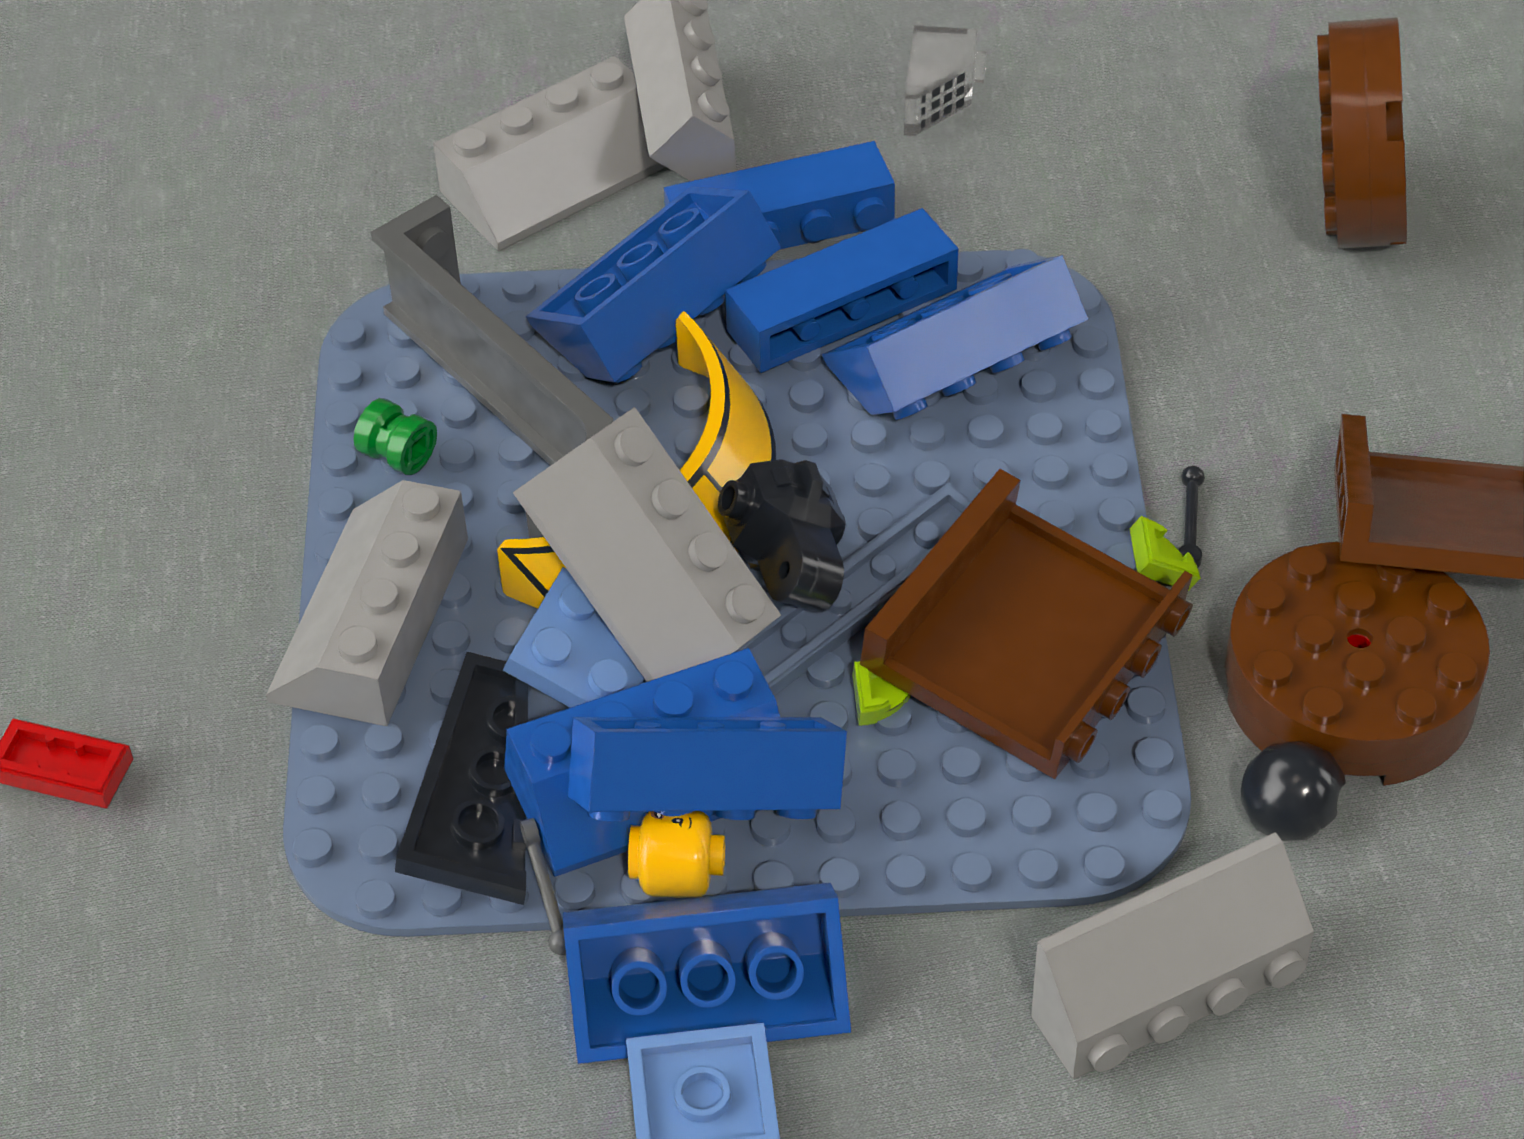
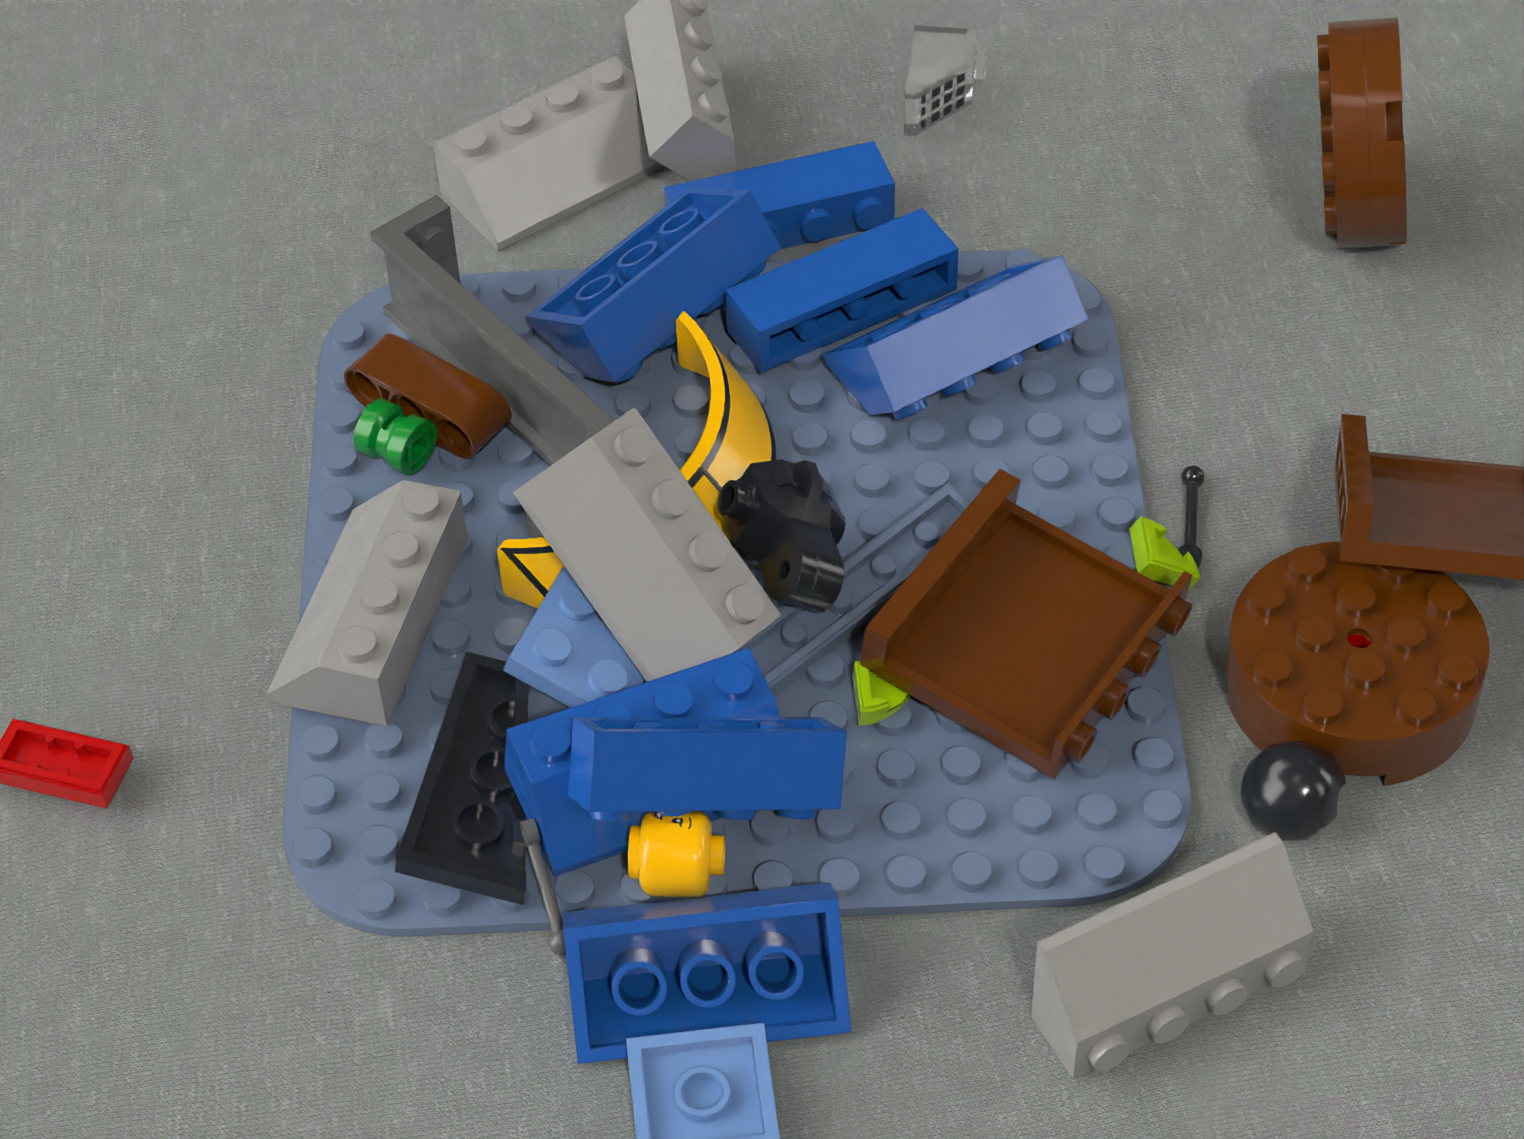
(422, 384): none -> reddish brown beam

